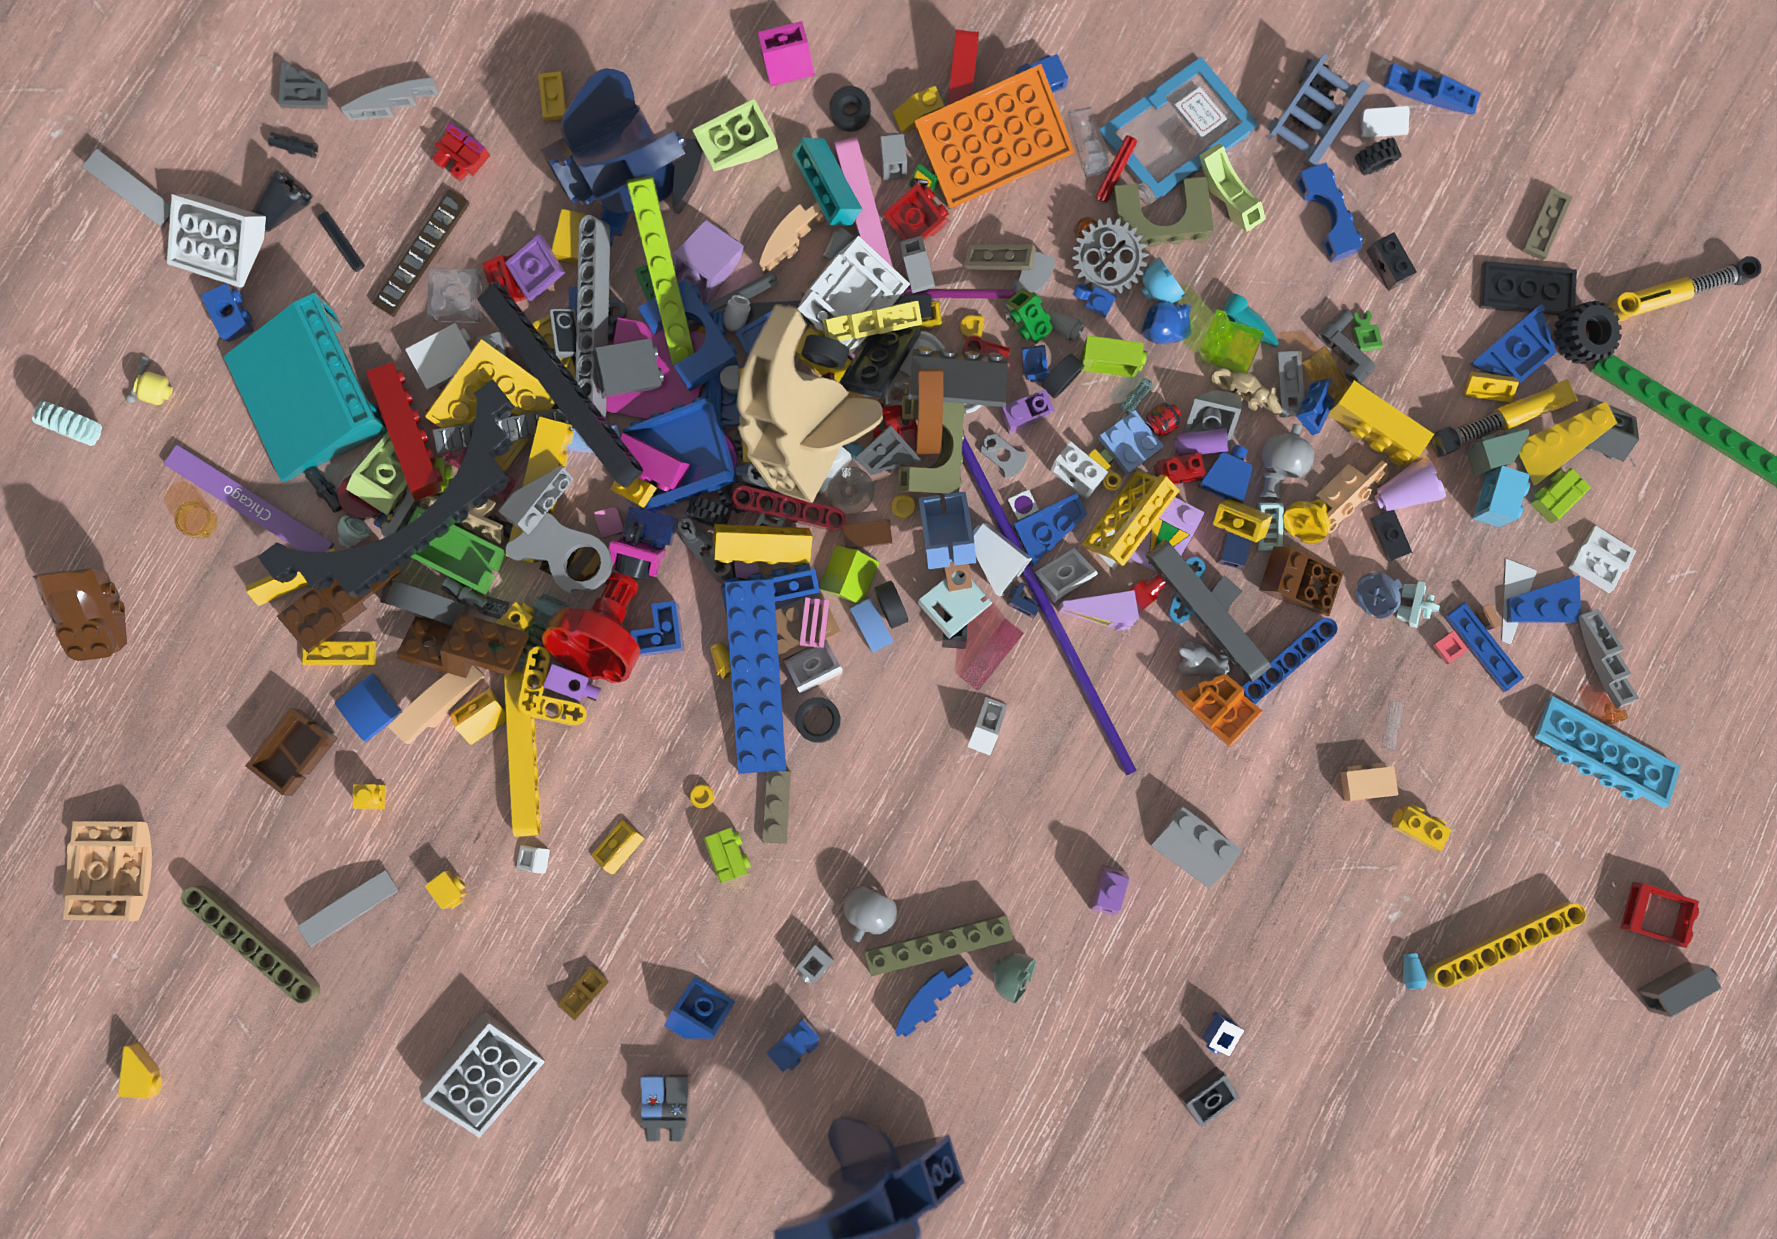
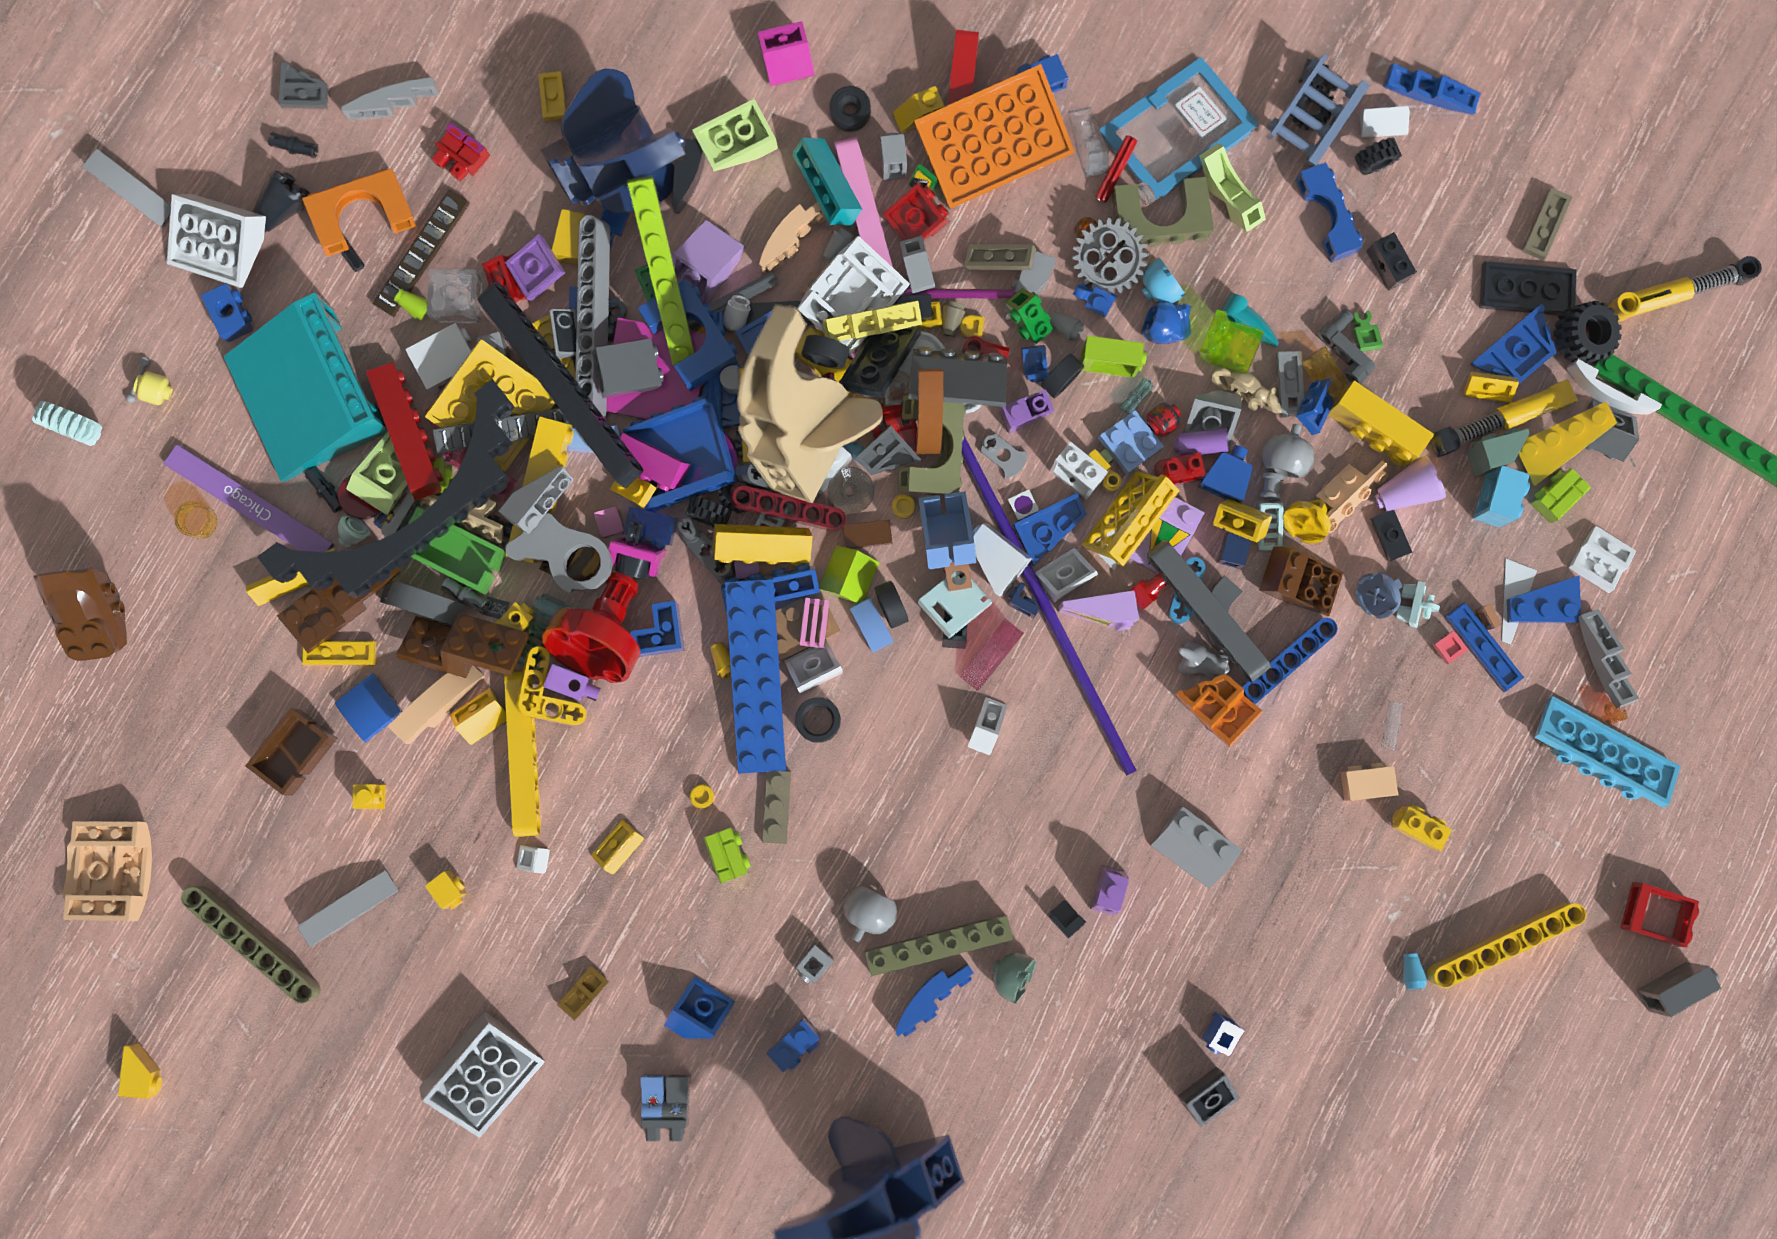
(326, 207): none -> orange arch
(412, 303): none -> lime cone
(952, 317): none -> dark tan cone
(1066, 919): none -> black panel
(1585, 376): none -> white slope

